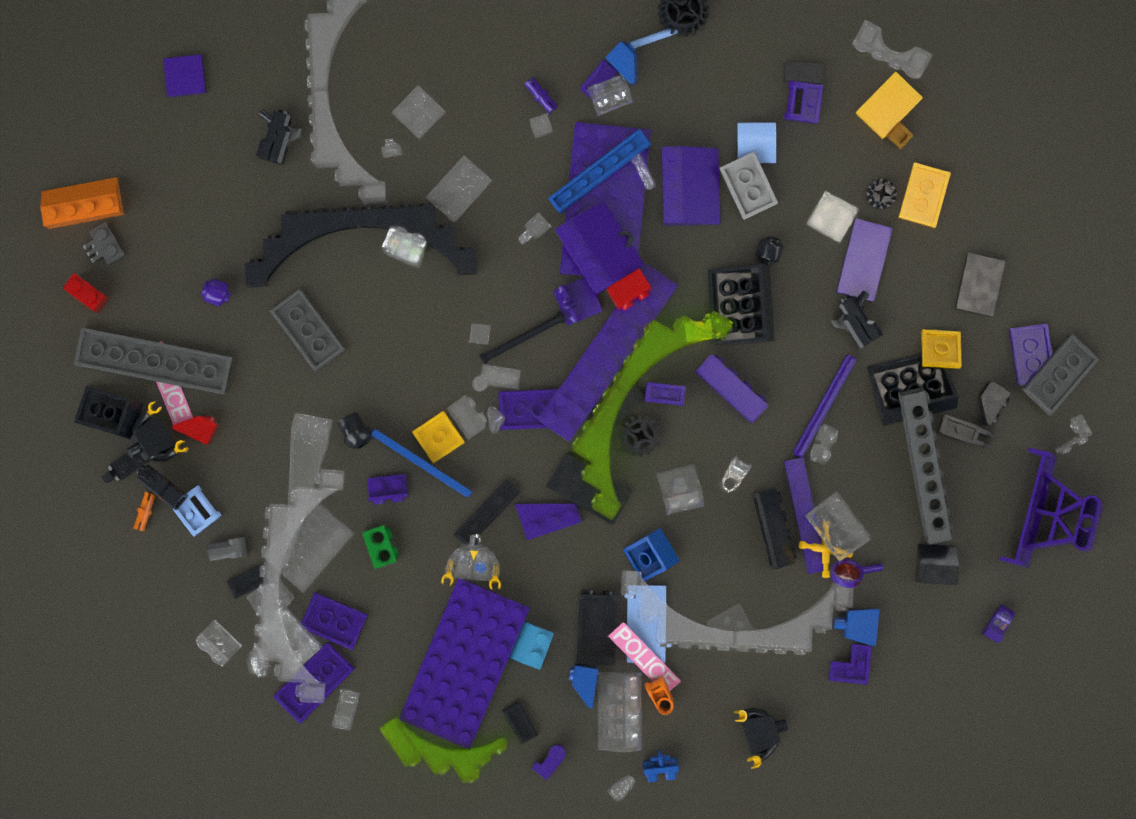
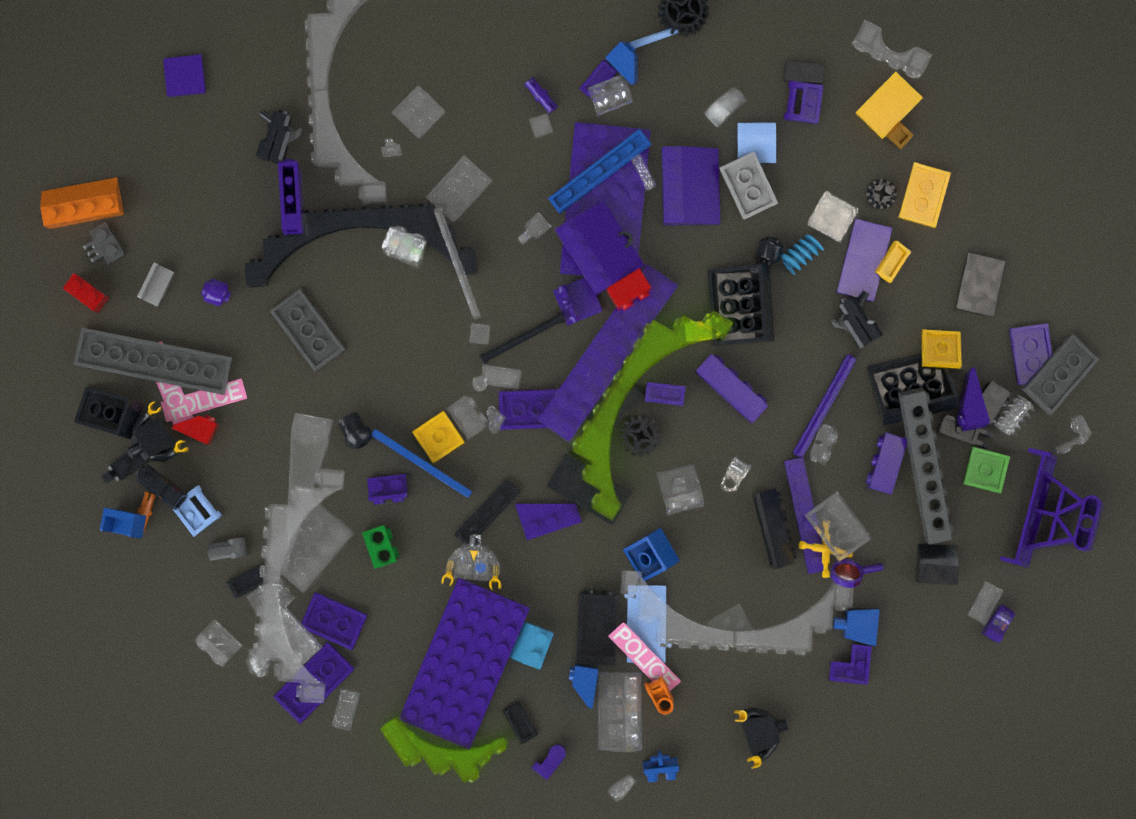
(123, 522): none -> blue panel
(156, 284): none -> light grey panel
(203, 401): none -> bright pink sticker
(291, 197): none -> dark purple slope
(457, 263): none -> clear tile
(725, 106): none -> clear slope
(801, 252): none -> dark azure piece
(886, 463): none -> dark purple brick
(892, 261): none -> yellow tile
(972, 408): none -> dark purple slope
(985, 603): none -> clear plate
(986, 470): none -> bright green plate
(1014, 416): none -> clear piece

